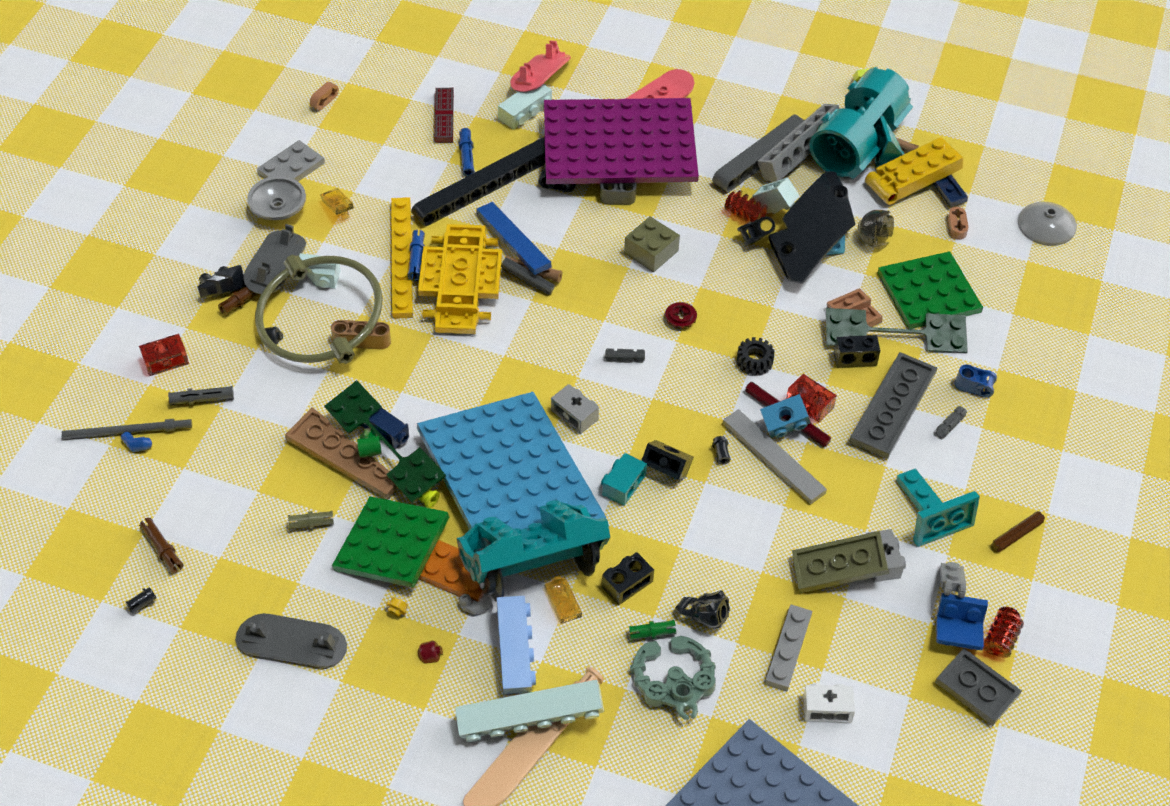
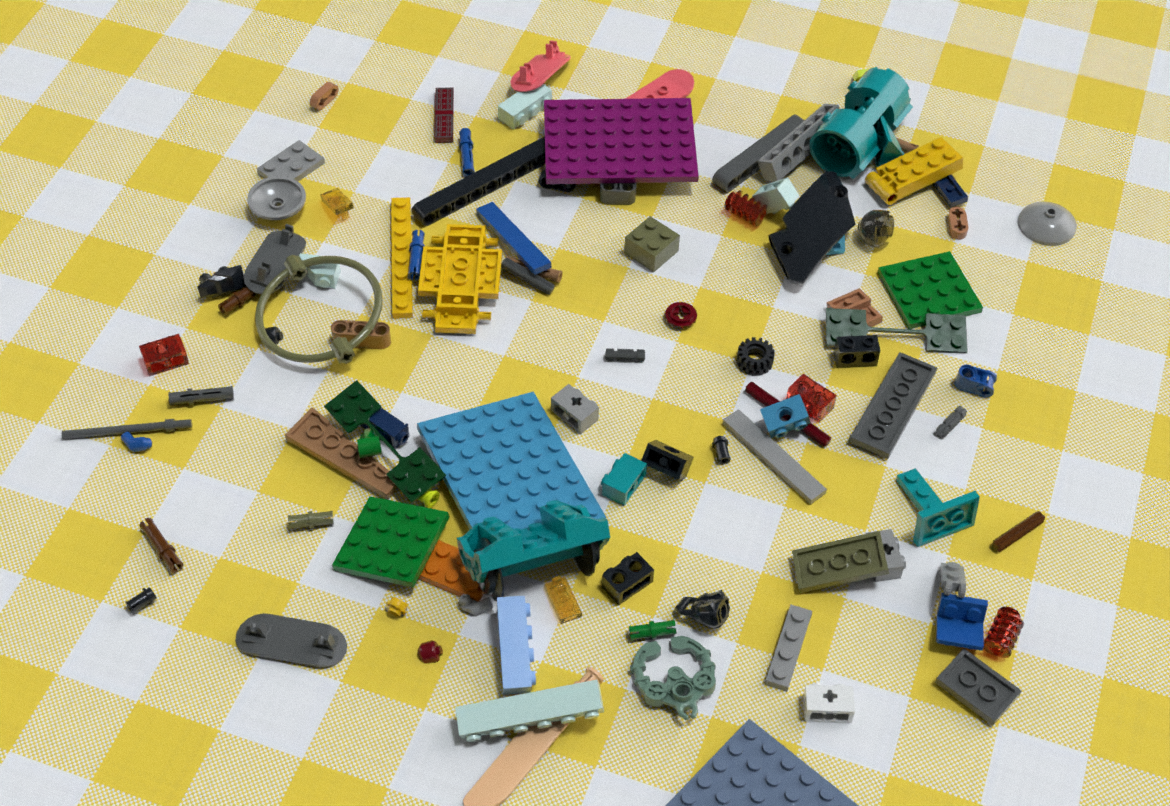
(755, 230): black piece -> none

